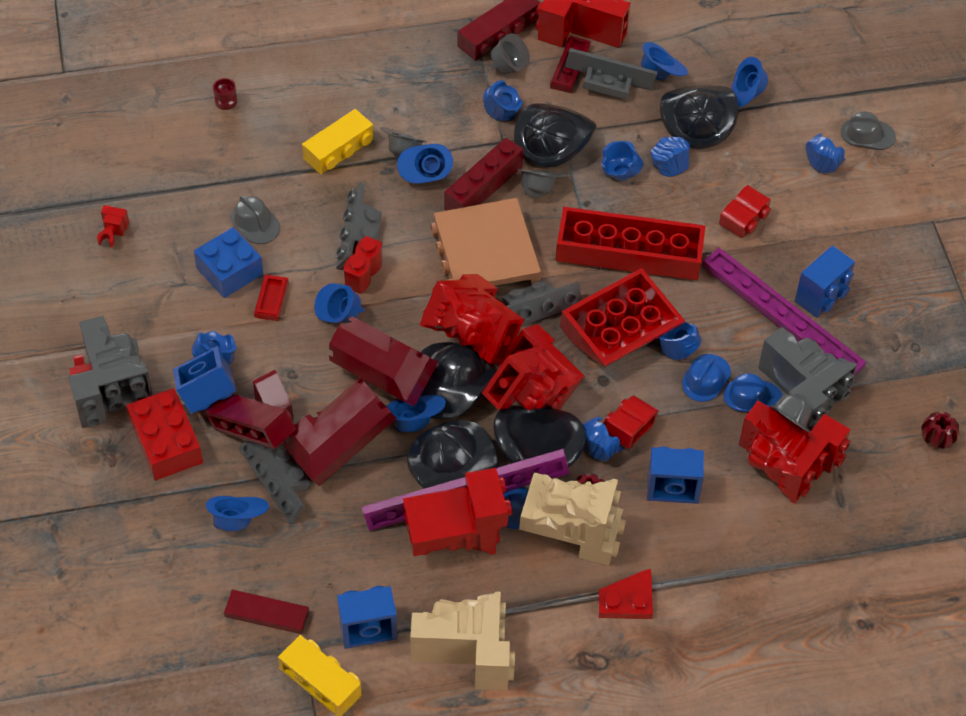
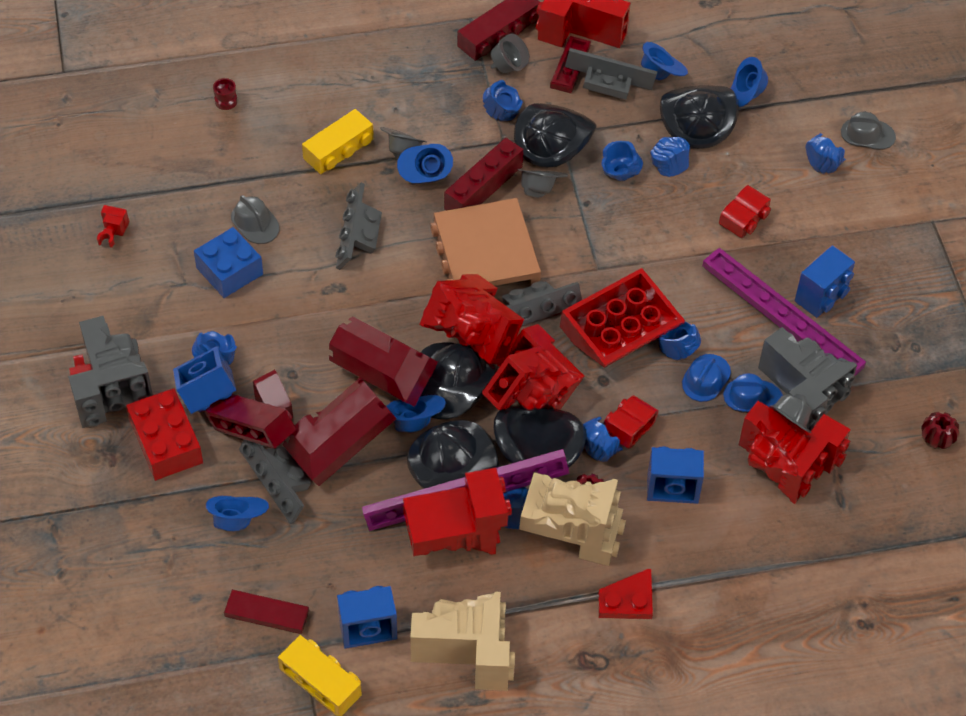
(271, 297): red tile -> none
(337, 303): blue piece -> none
(363, 264): red brick -> none
(630, 243): red brick -> none

